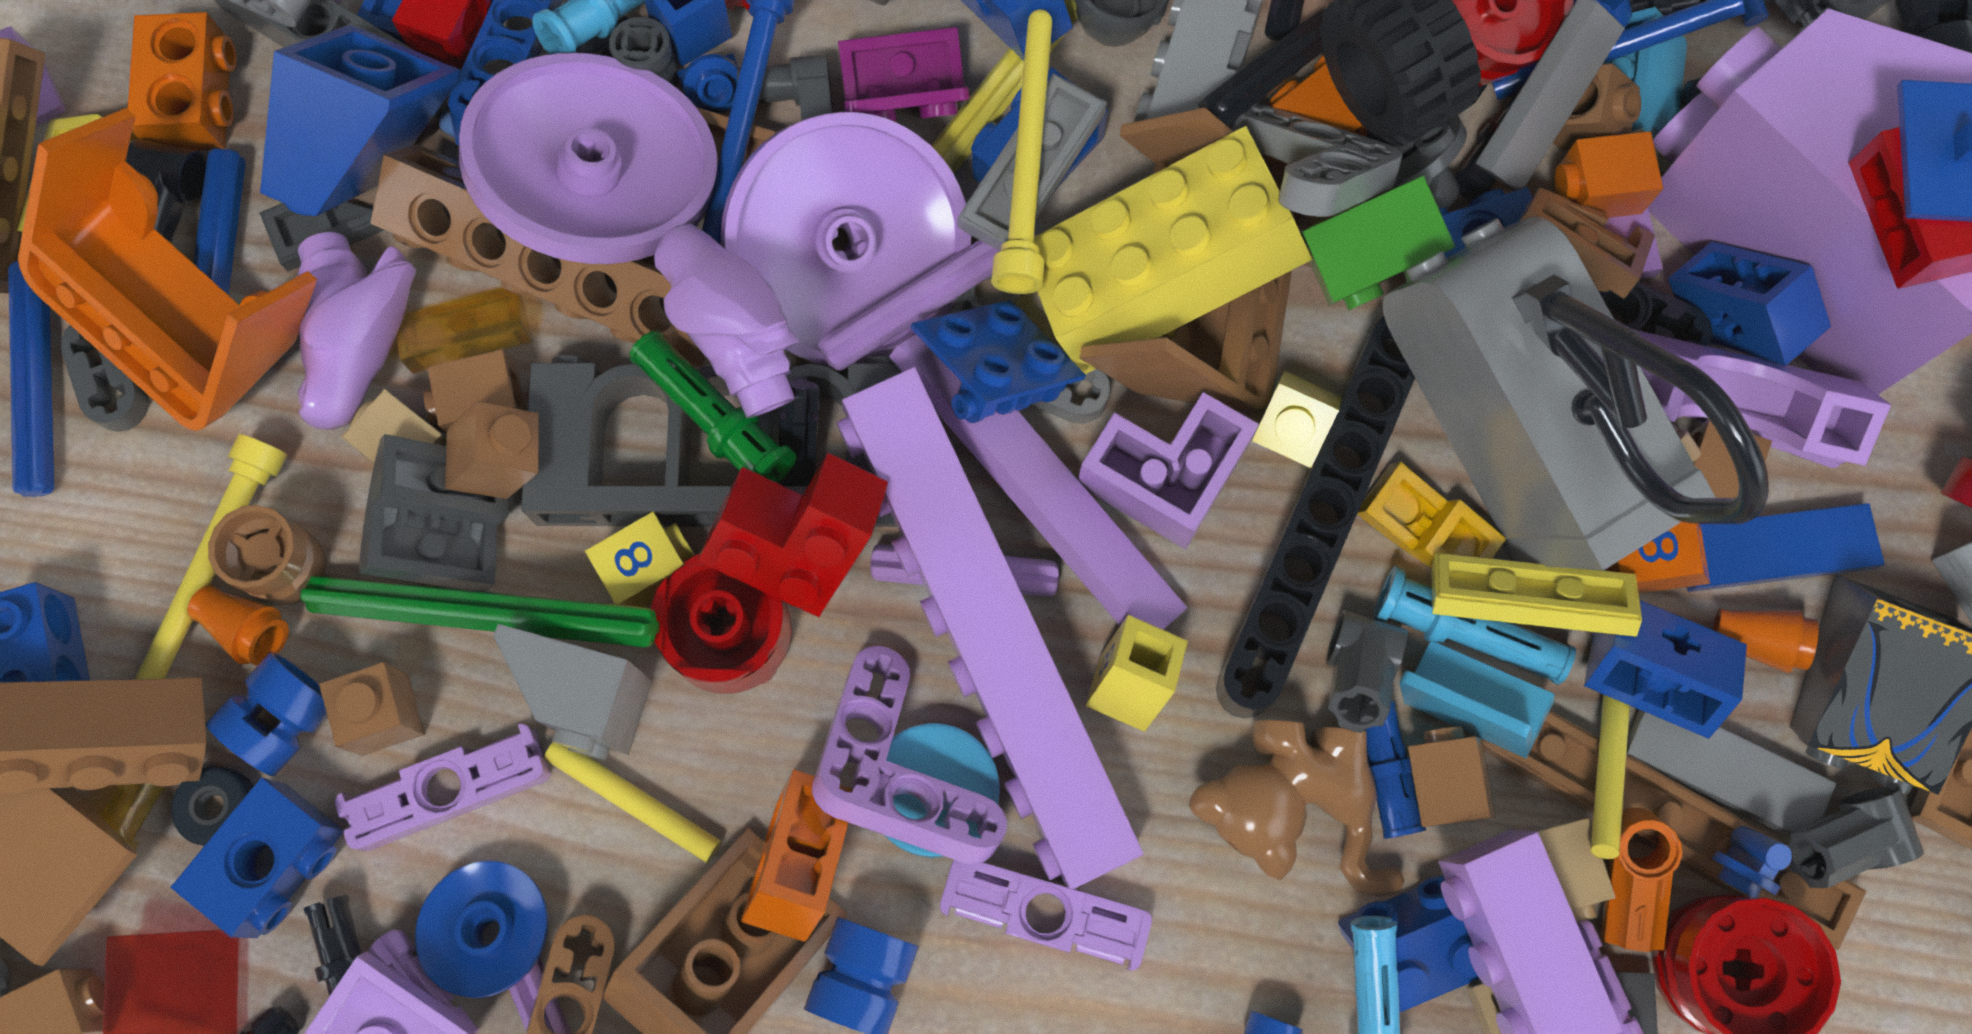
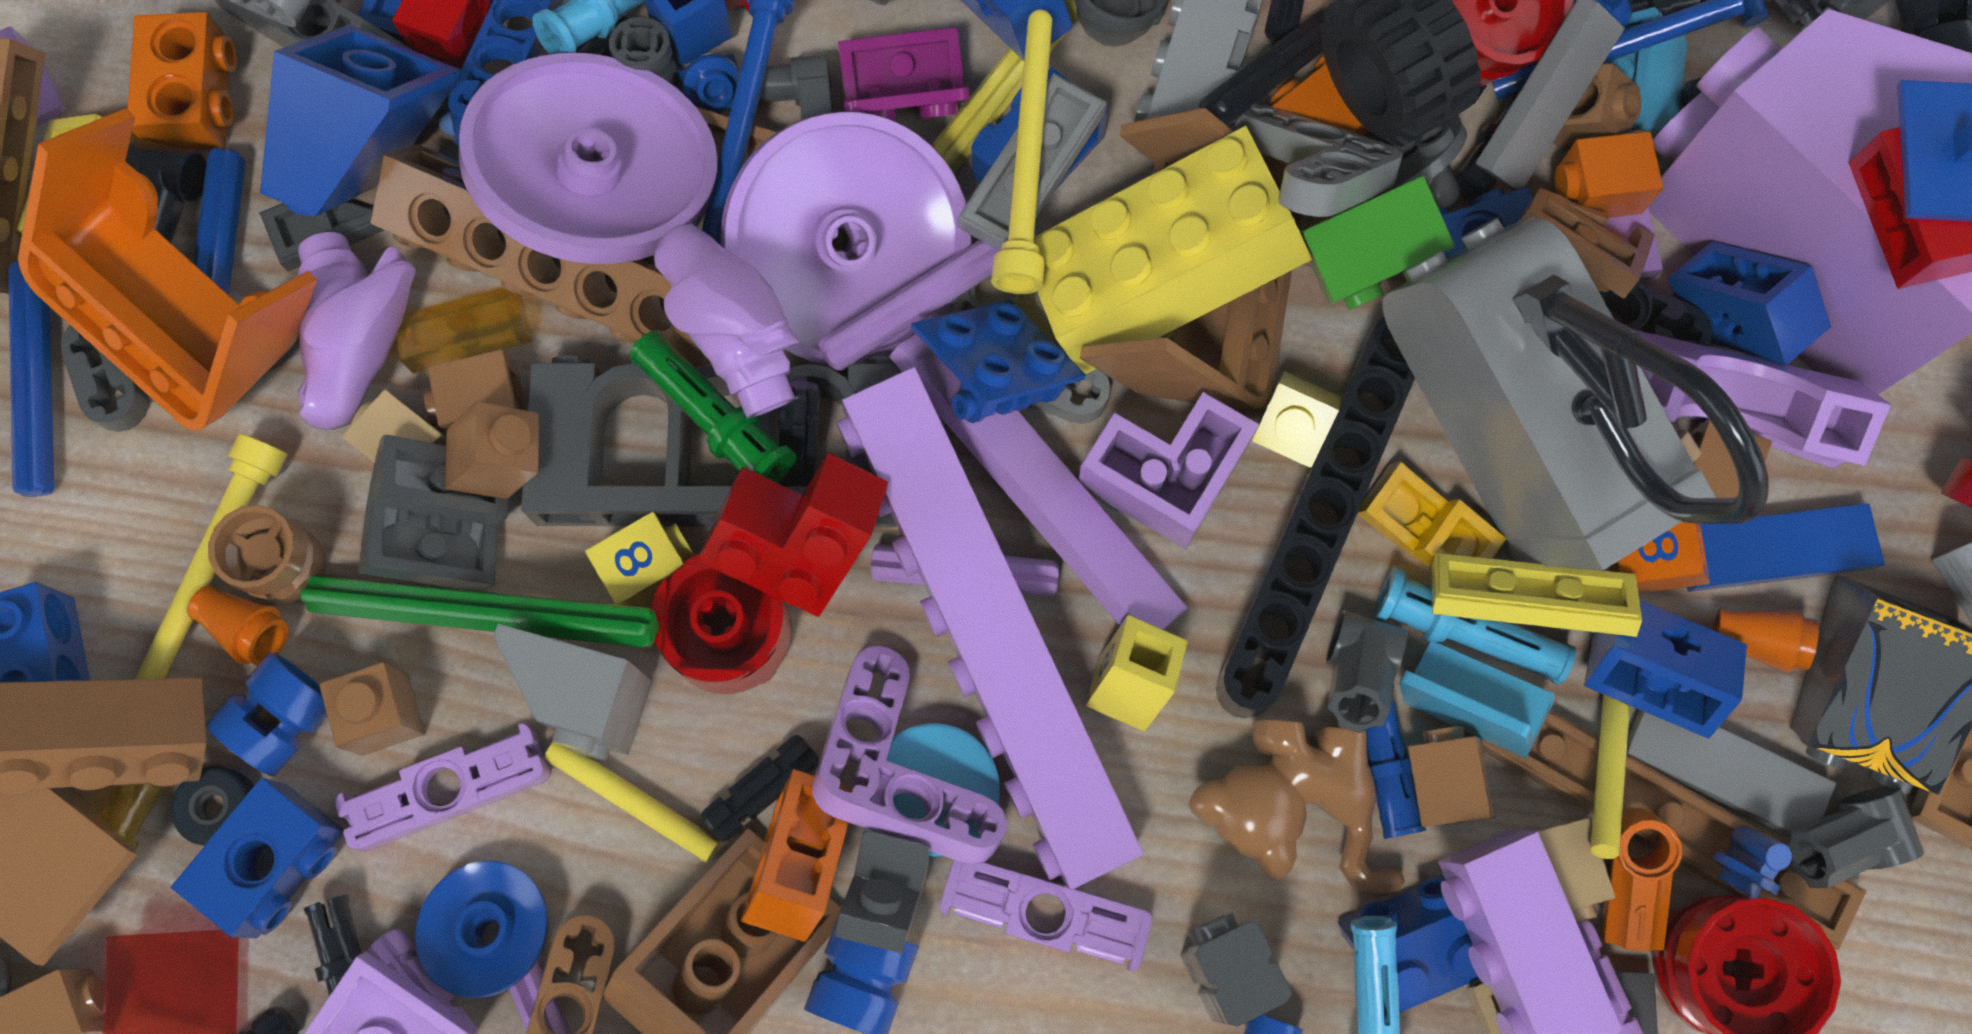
(758, 788): none -> black axle
(884, 891): none -> dark grey slope
(1234, 970): none -> dark grey brick

